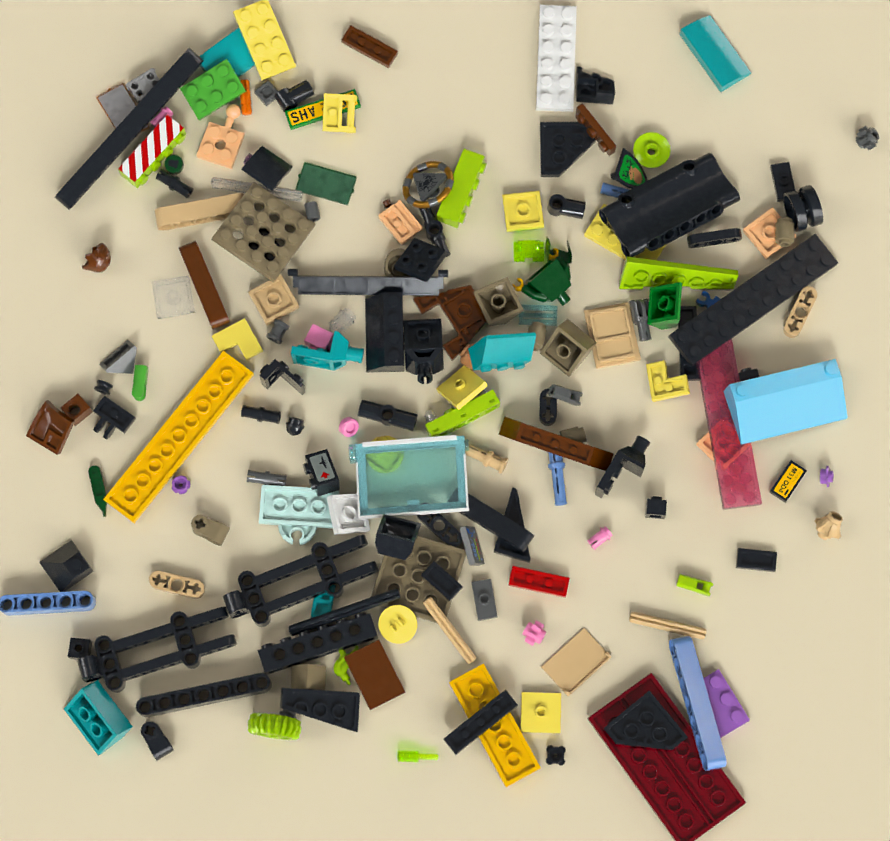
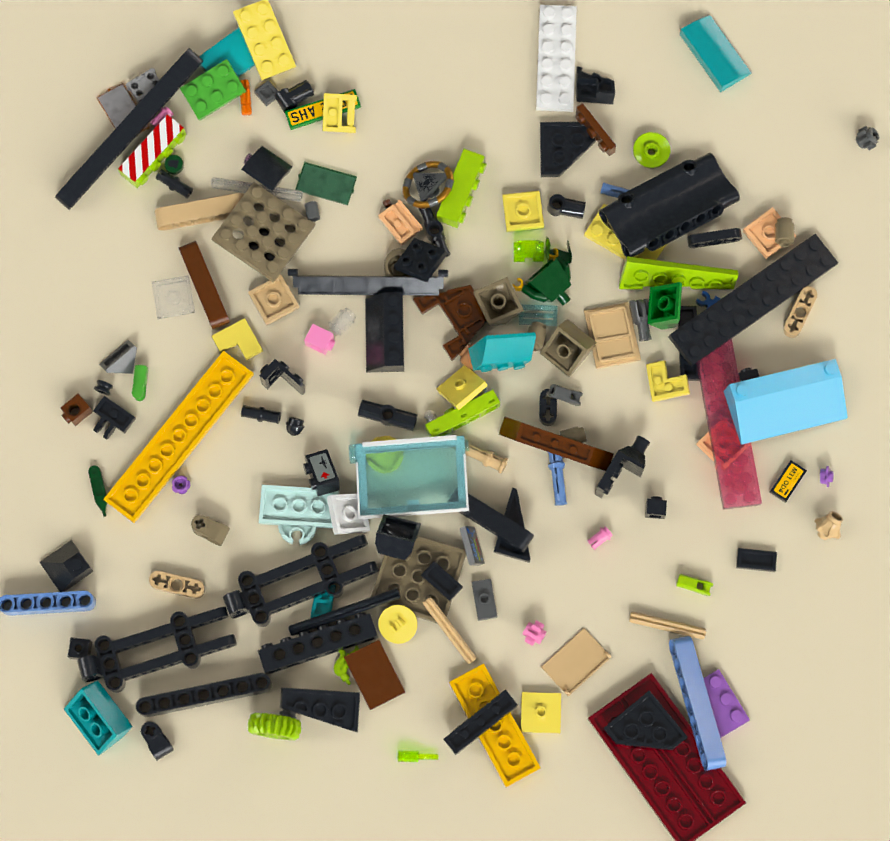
(50, 428): reddish brown plate -> none
(98, 259): reddish brown hair -> none
(215, 133): light nougat plate -> none
(266, 478): dark grey pin -> none
(277, 331): dark grey bush -> none
(308, 677): dark tan piece -> none
(320, 358): teal plate -> none
(348, 427): bright pink tile -> none
(369, 46): reddish brown plate -> none
(423, 348): black plate -> none
(446, 538): black beam -> none
(539, 581): red plate -> none
(555, 760): black plate -> none
(629, 171): shield -> none
(782, 179): black plate -> none
(803, 208): black wheel -> none

